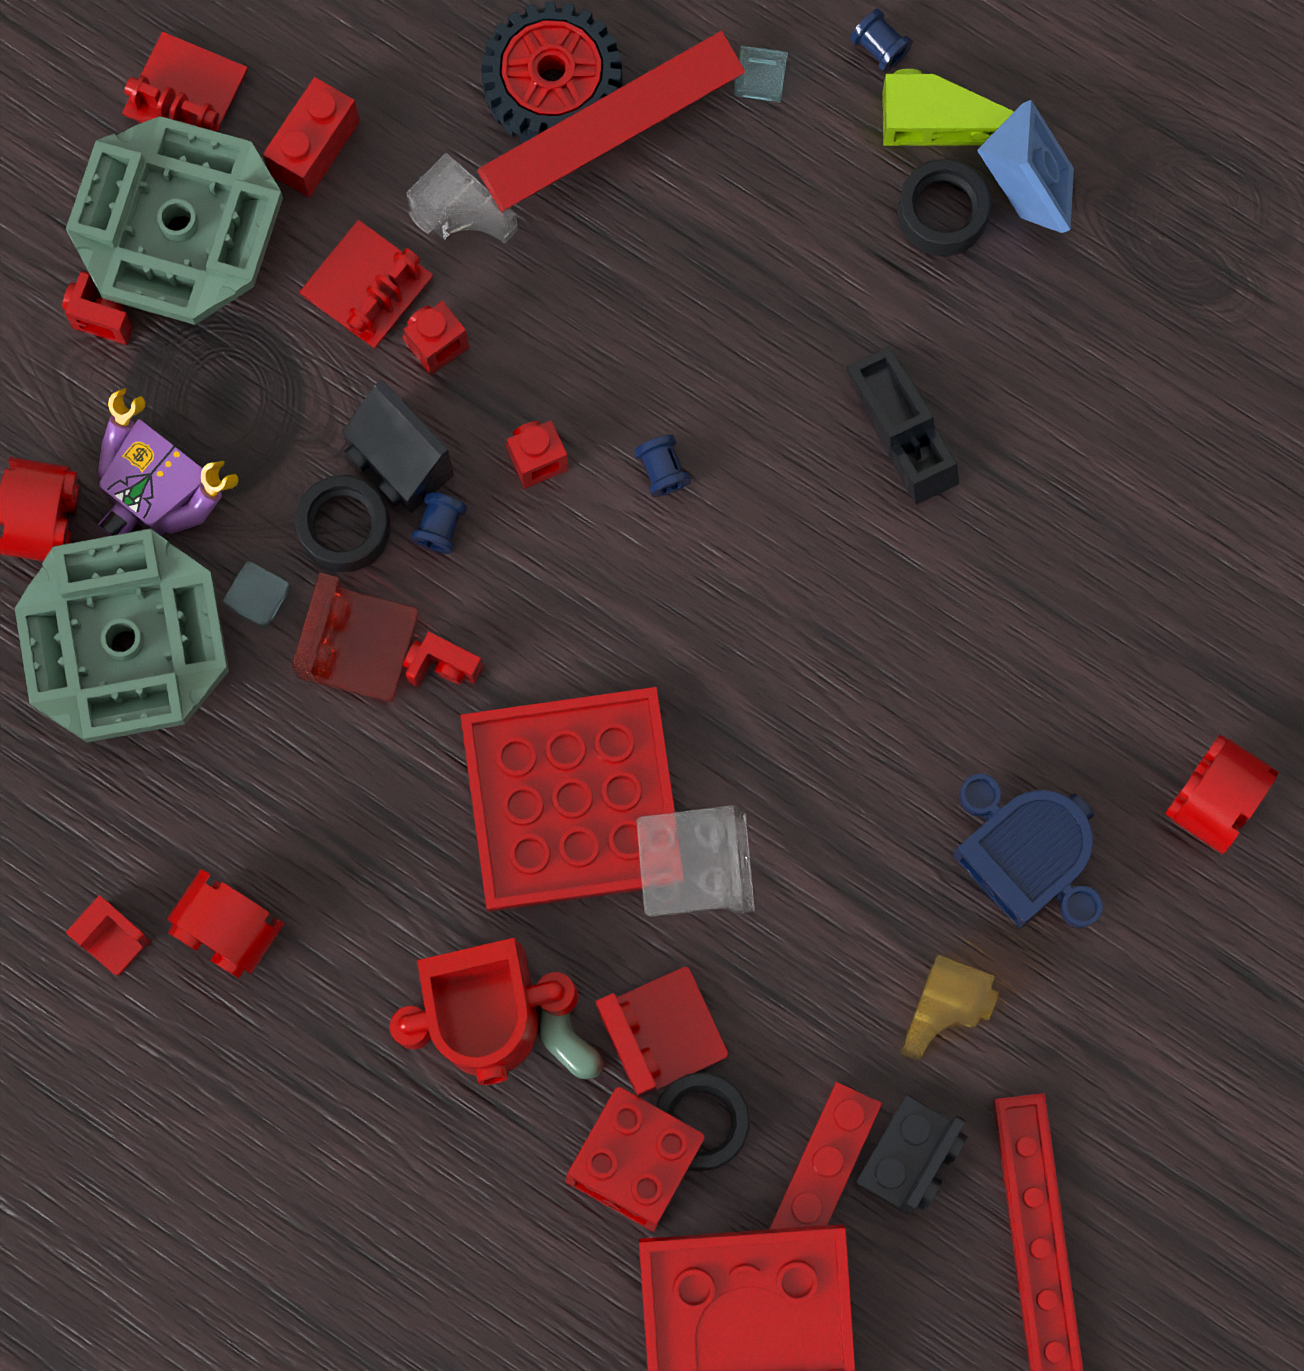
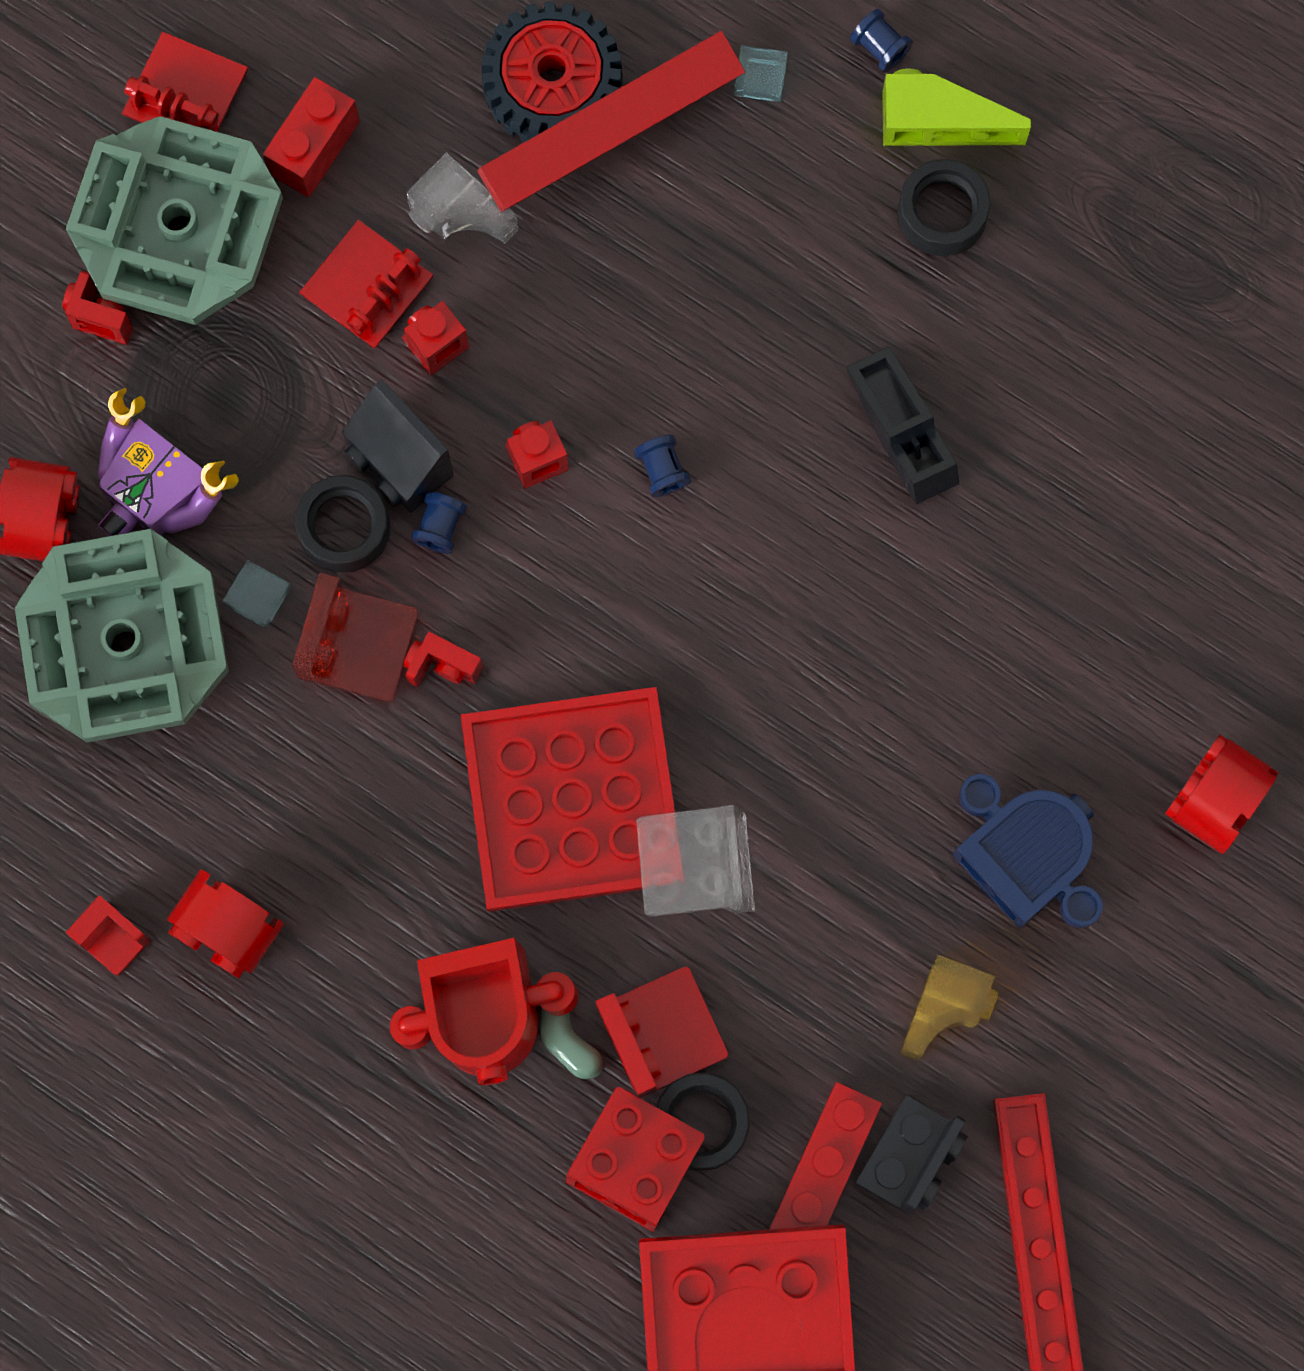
(1031, 168): medium blue slope -> none

